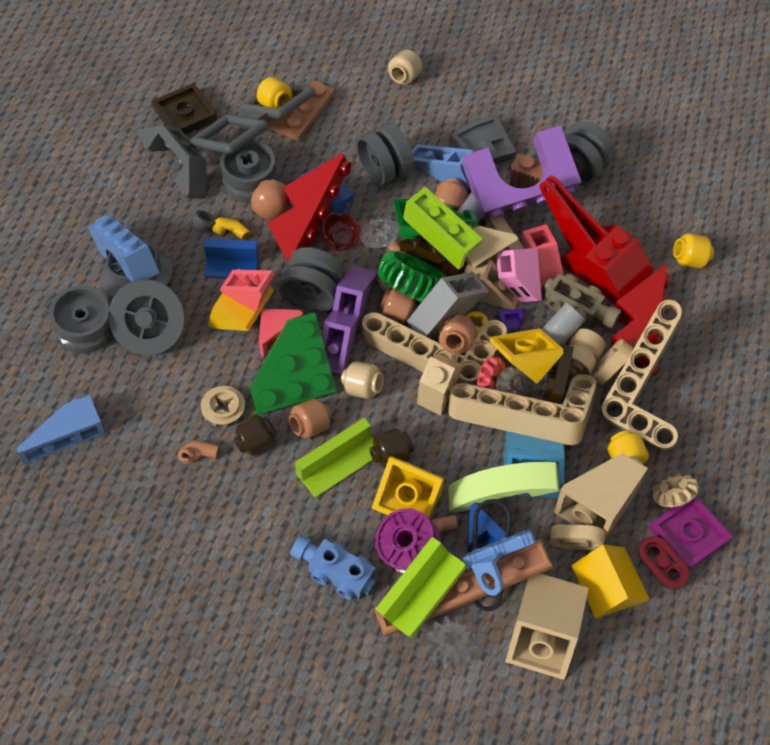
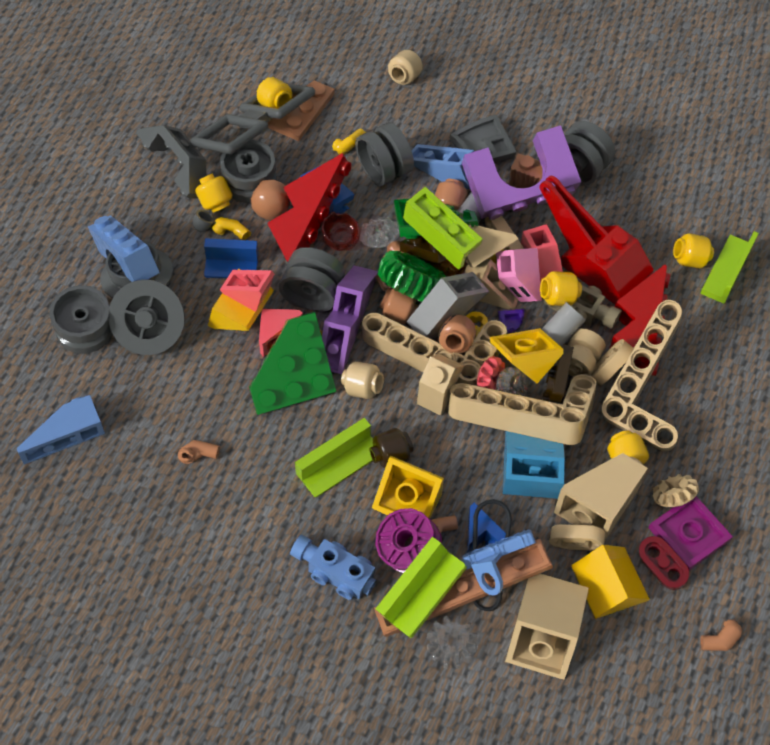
(184, 109): dark brown plate -> none
(213, 193): none -> yellow head
(225, 395): tan gear -> none
(255, 435): dark brown head -> none
(310, 418): nougat head -> none
(348, 143): none -> yellow arm
(502, 482): yellowish green slope -> none
(560, 288): none -> yellow head
(724, 640): none -> nougat arm
(728, 267): none -> lime panel

